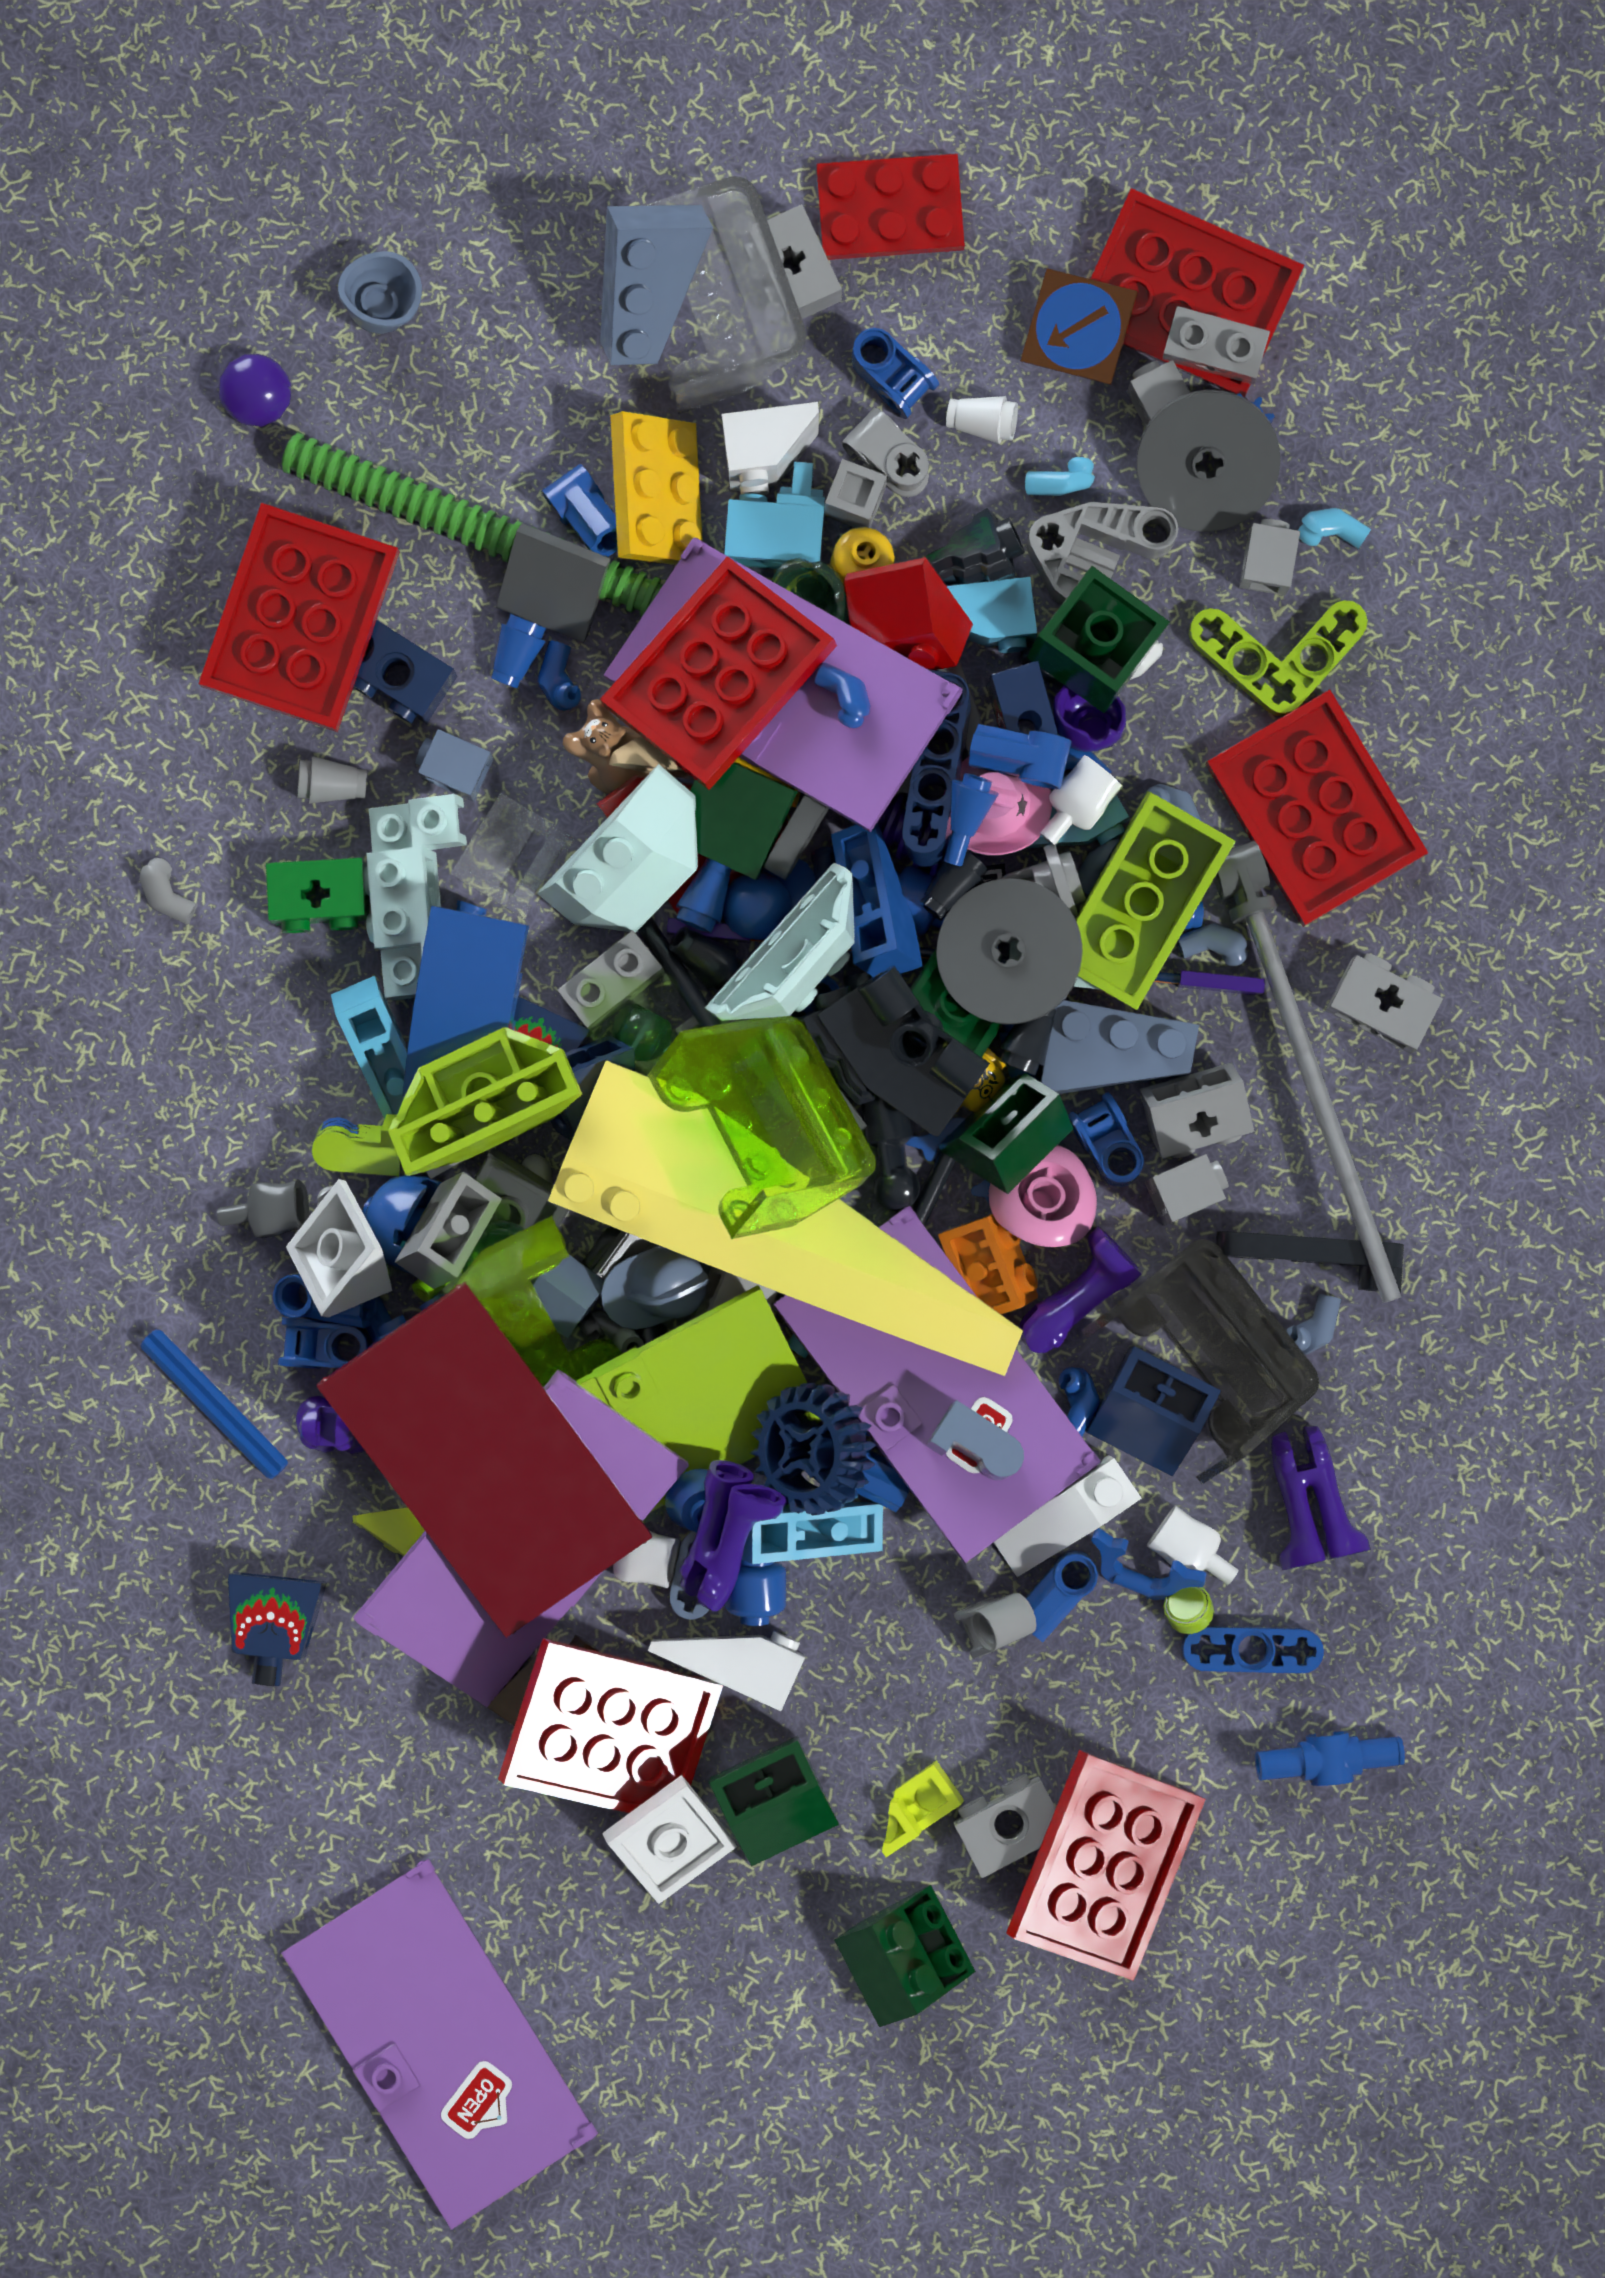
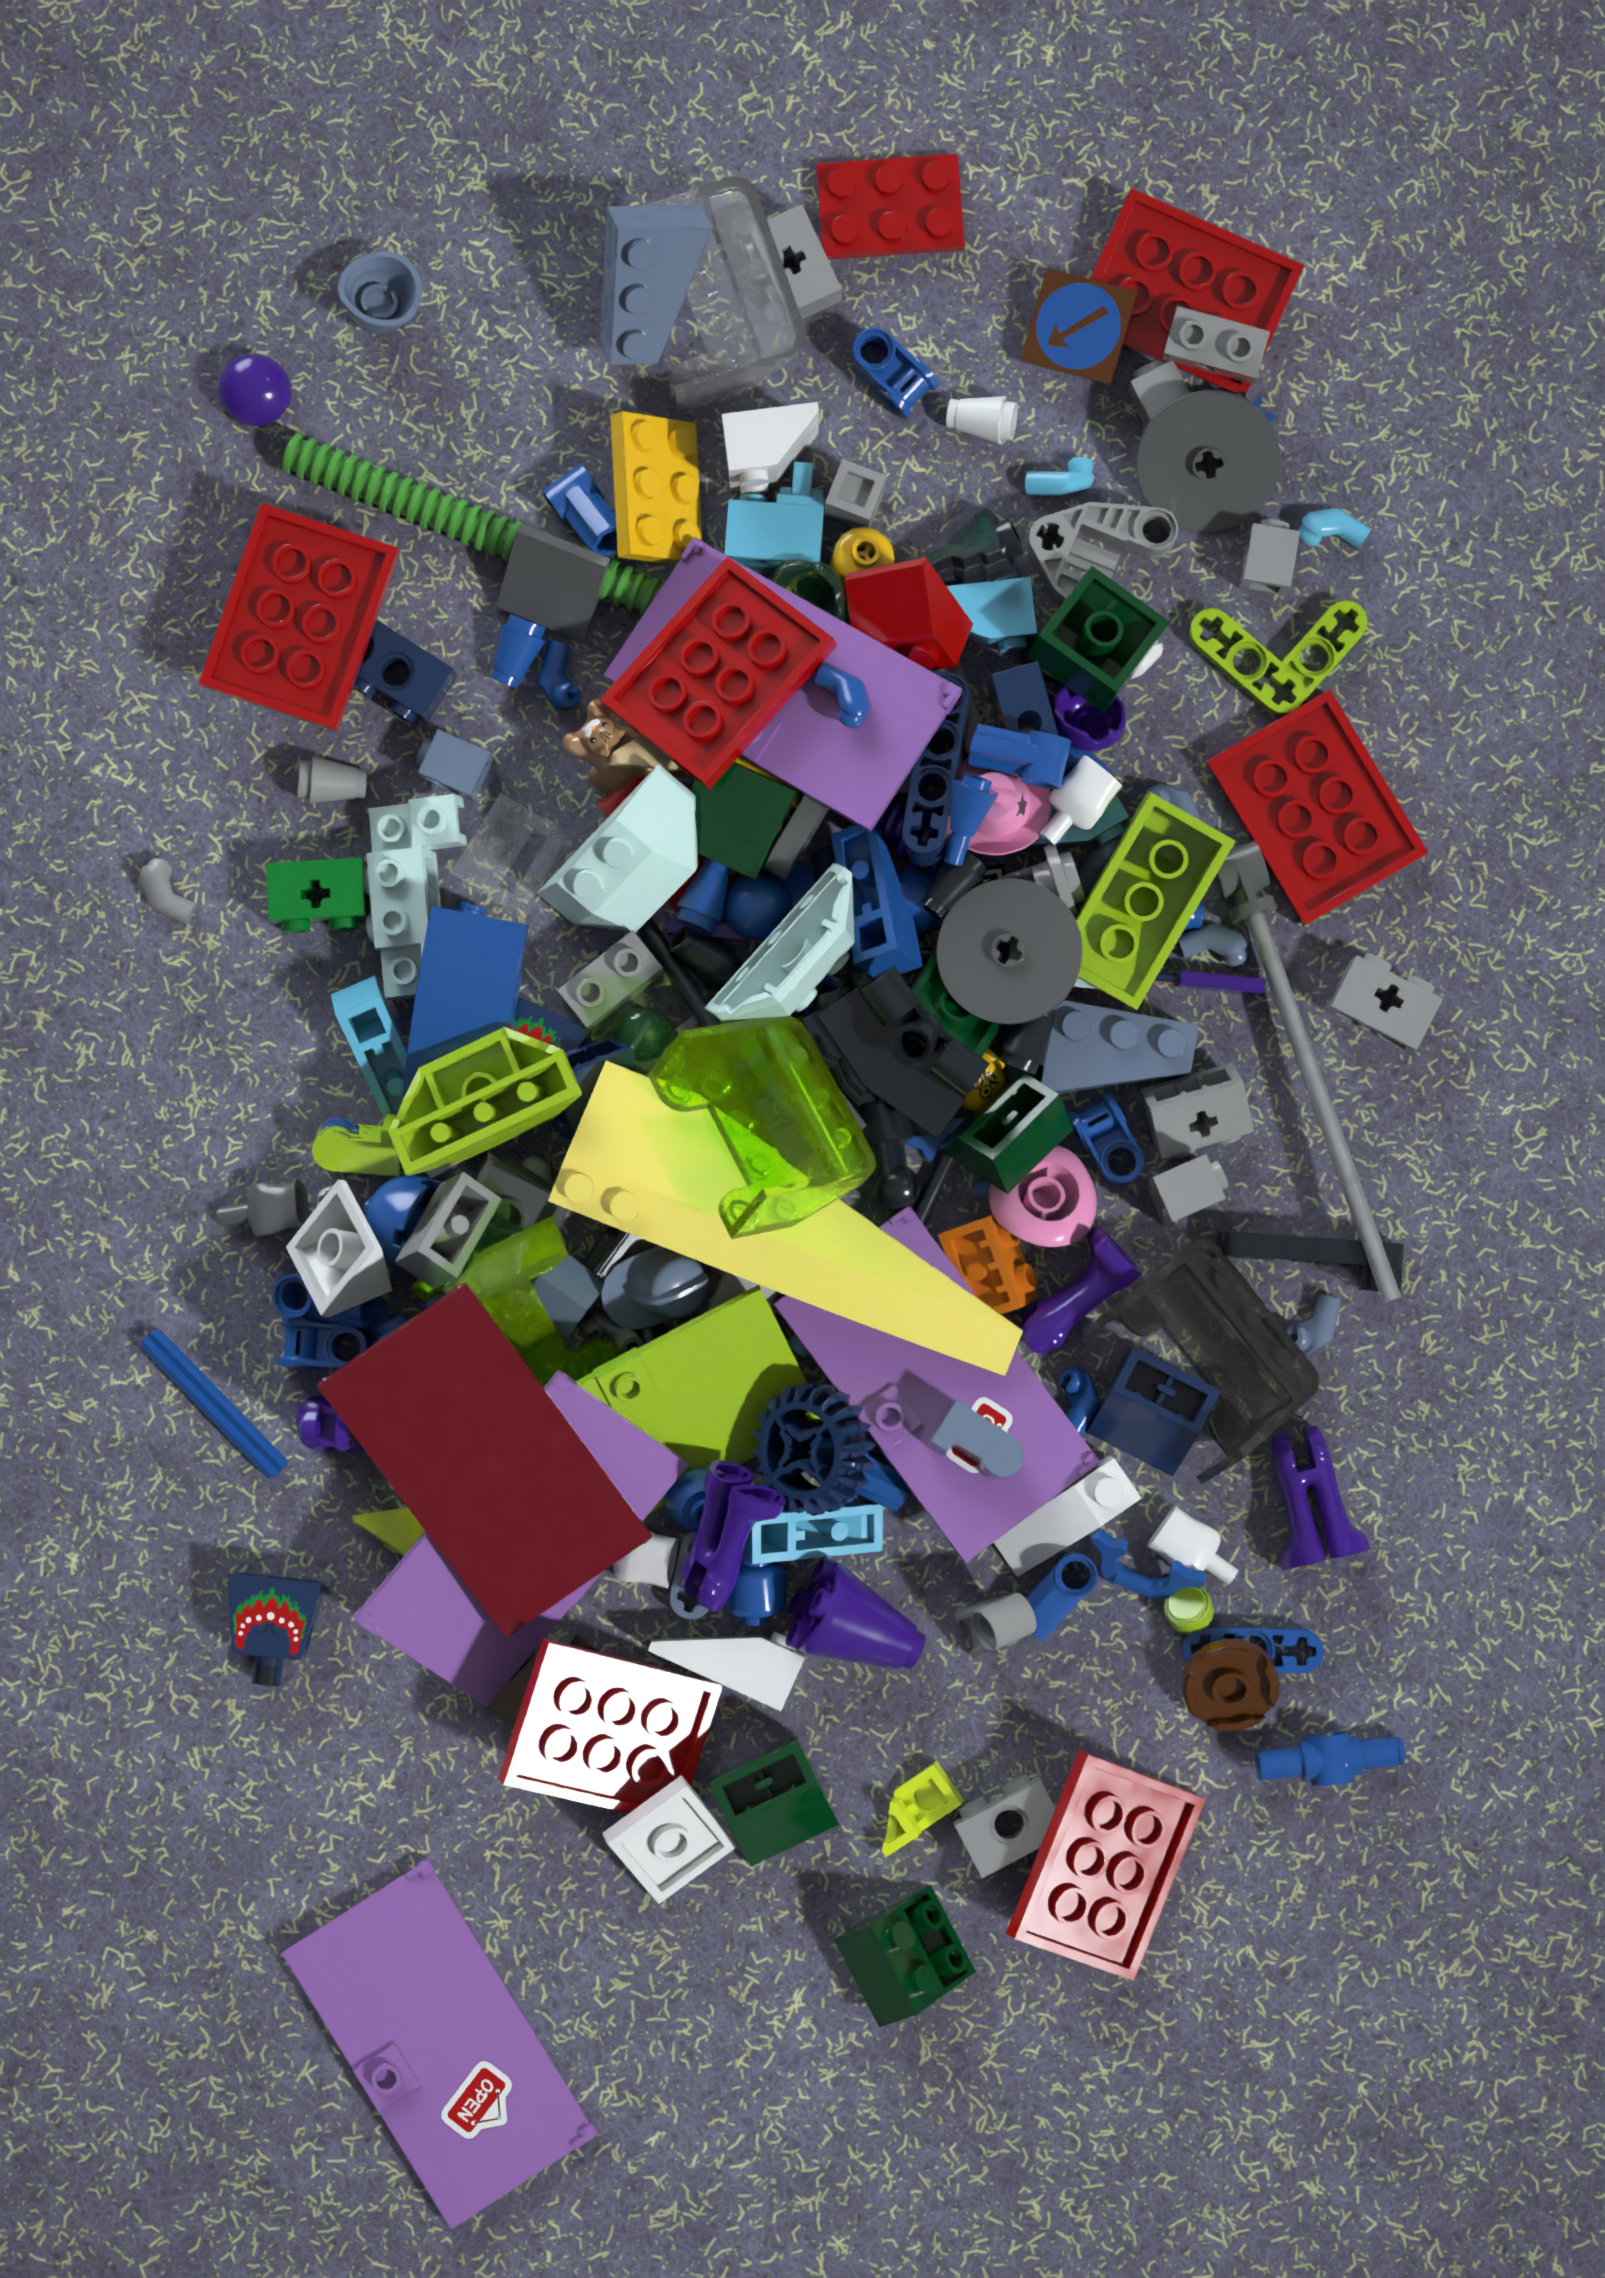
(850, 1621): none -> dark purple cone
(884, 448): light grey piece -> none
(1230, 1684): none -> reddish brown tile

